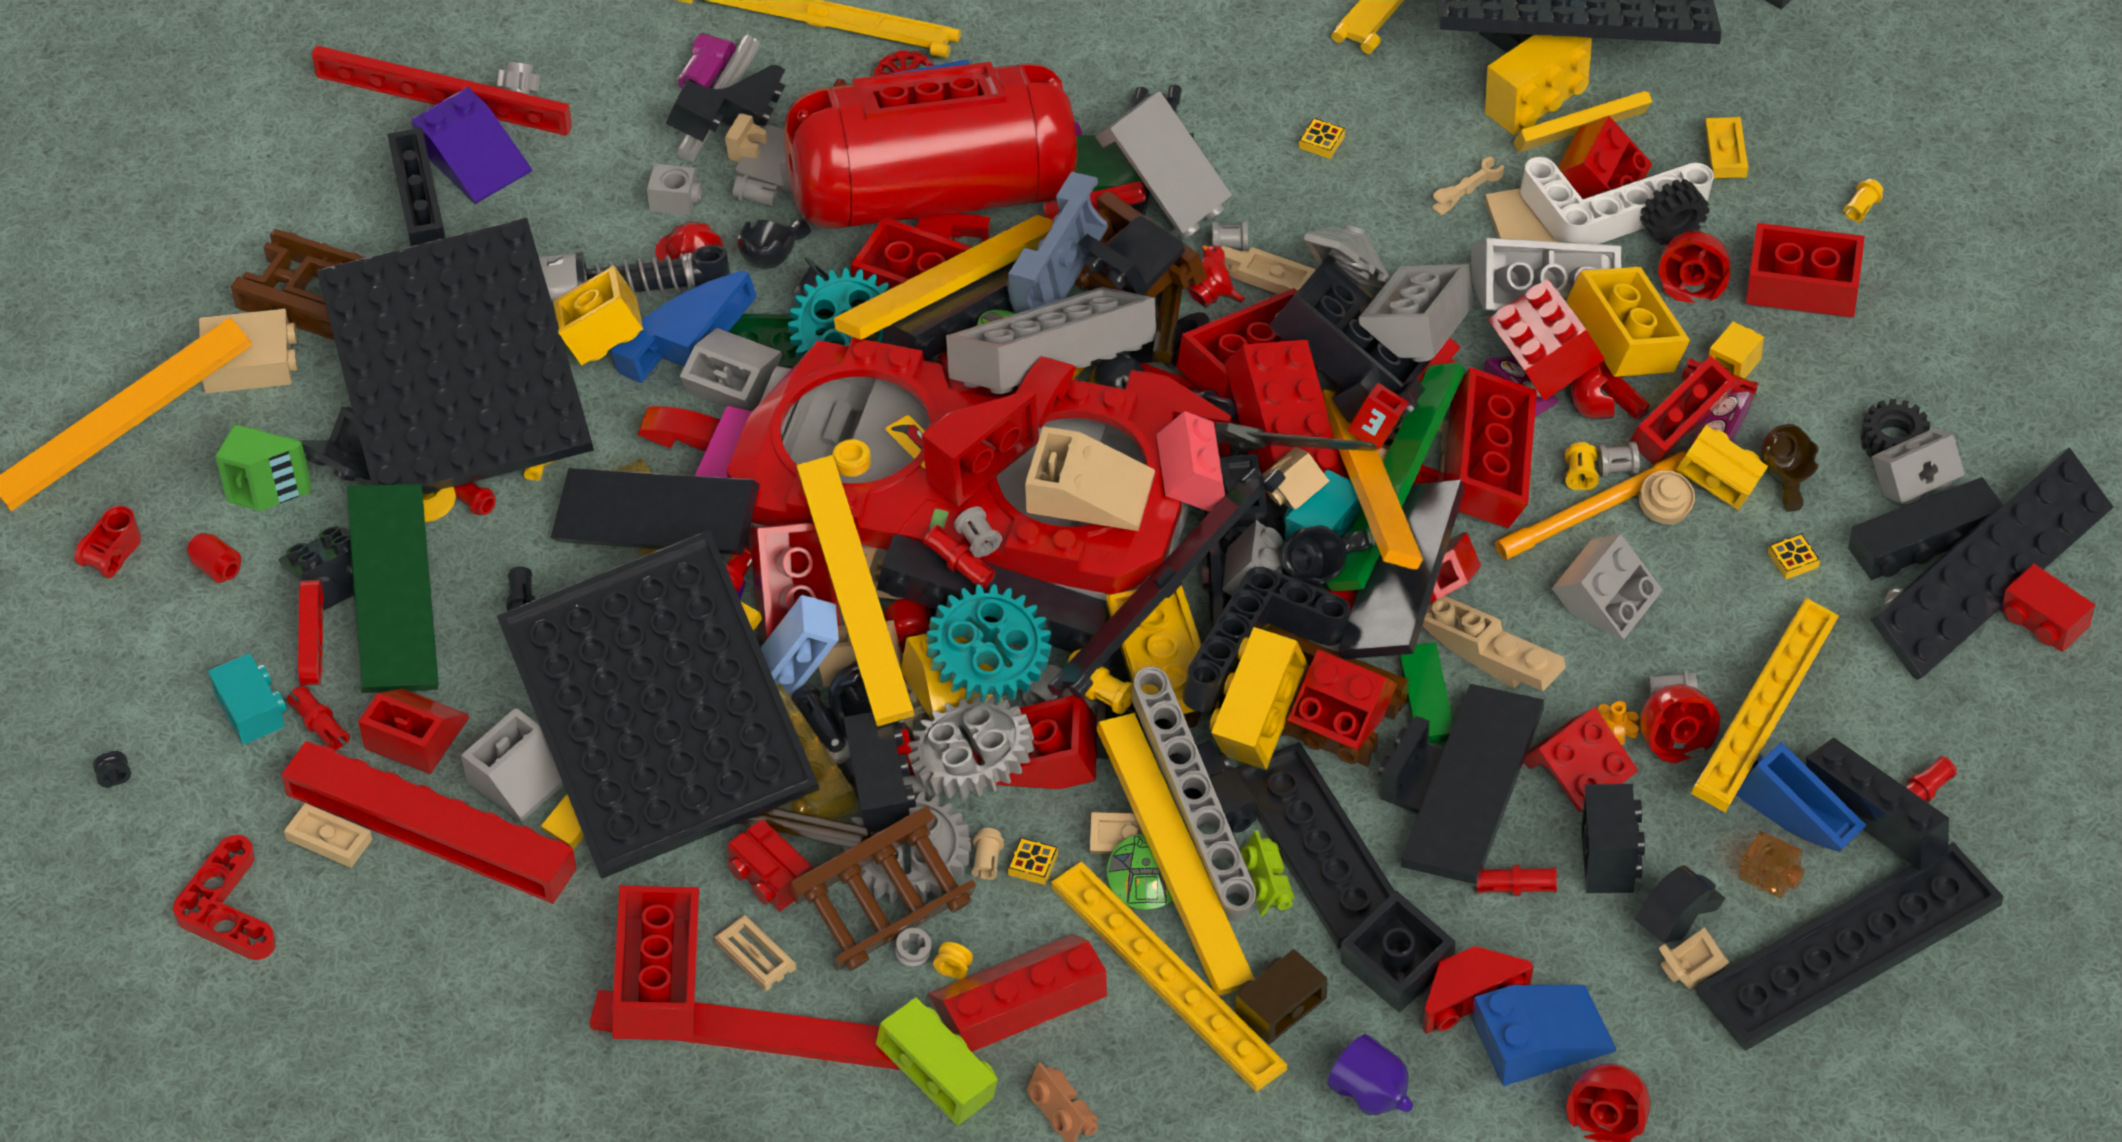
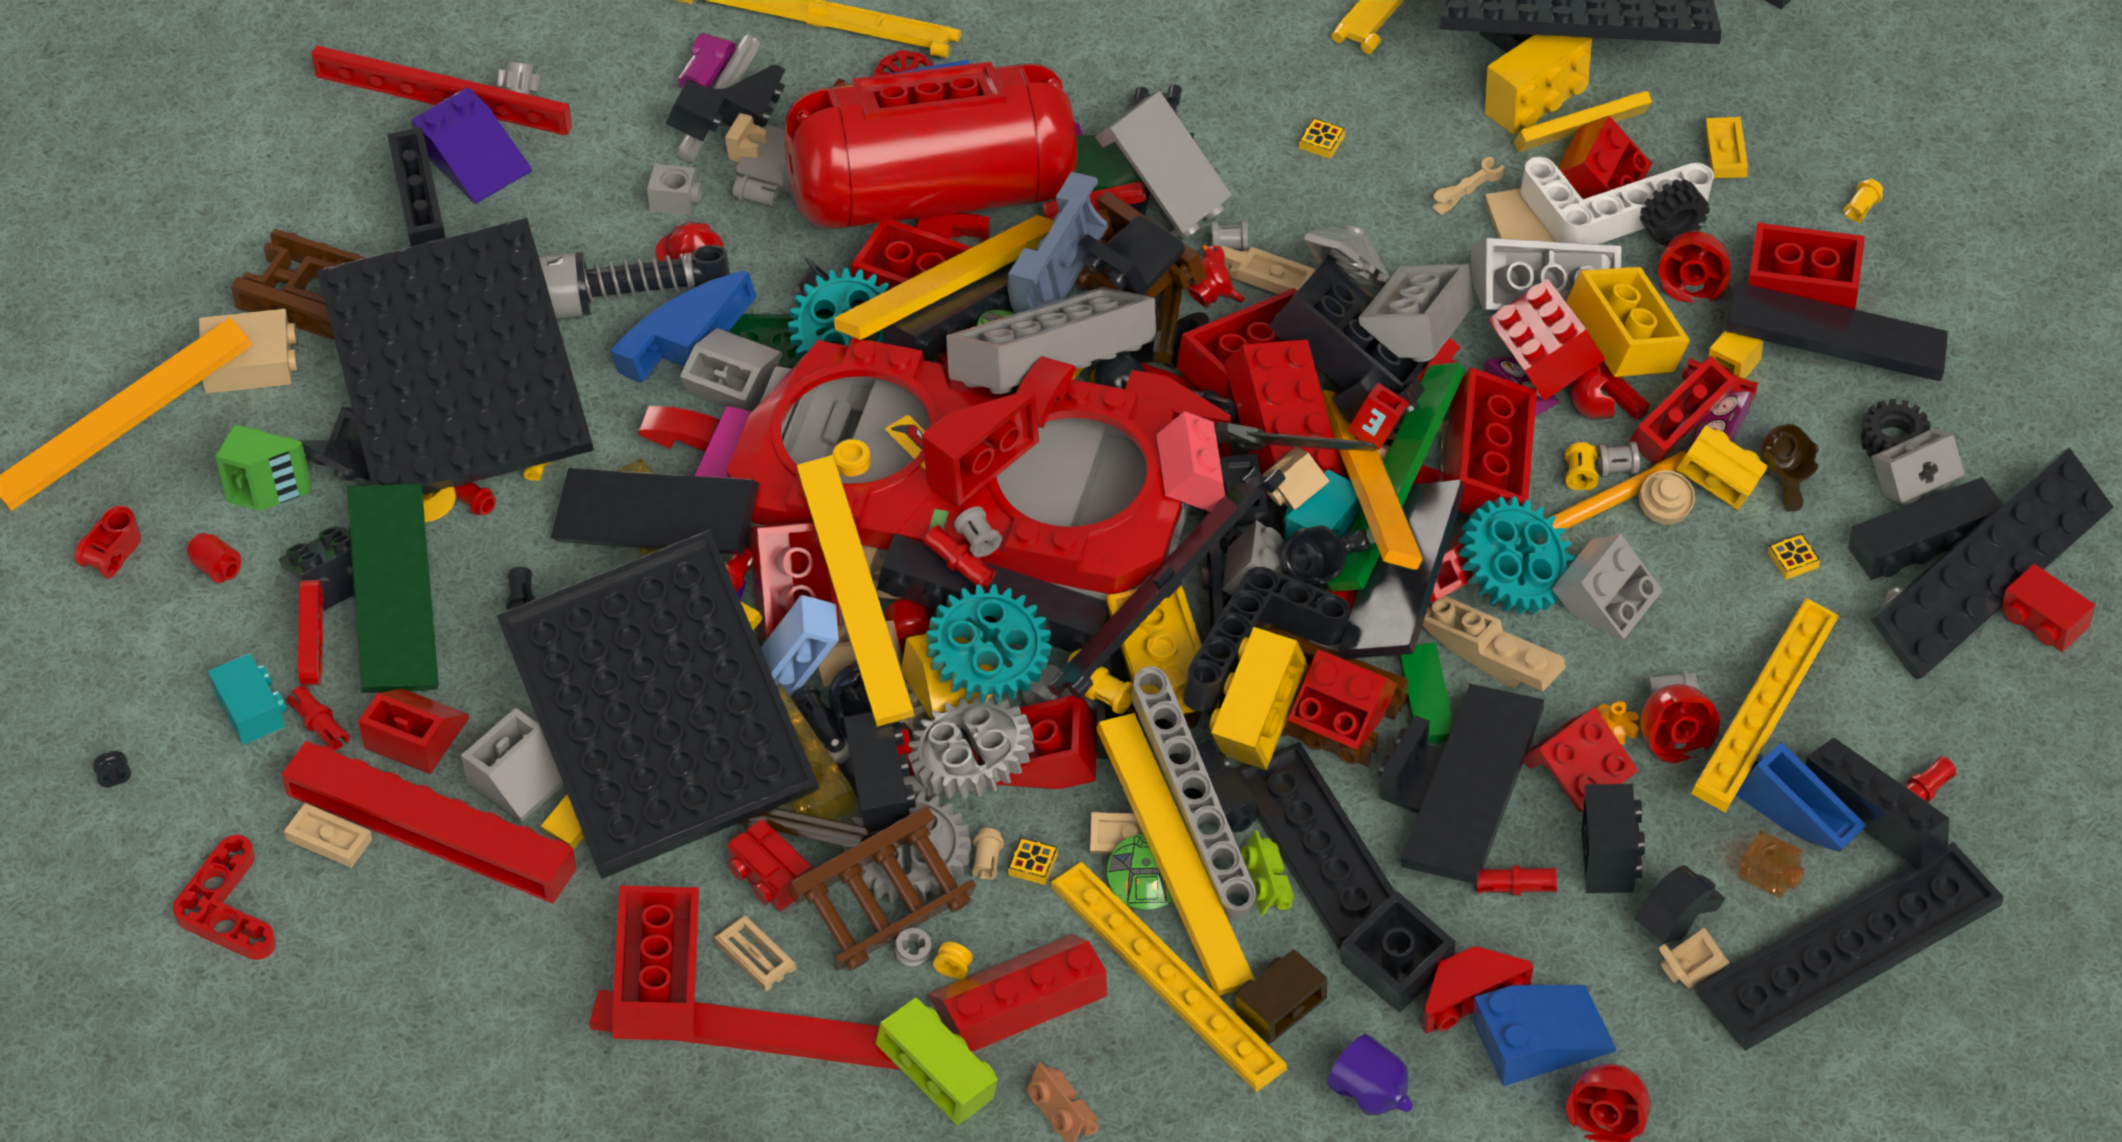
(598, 315): yellow brick -> none
(770, 243): black hair -> none
(1086, 481): tan slope -> none
(1524, 547): none -> teal gear
(1837, 331): none -> black tile

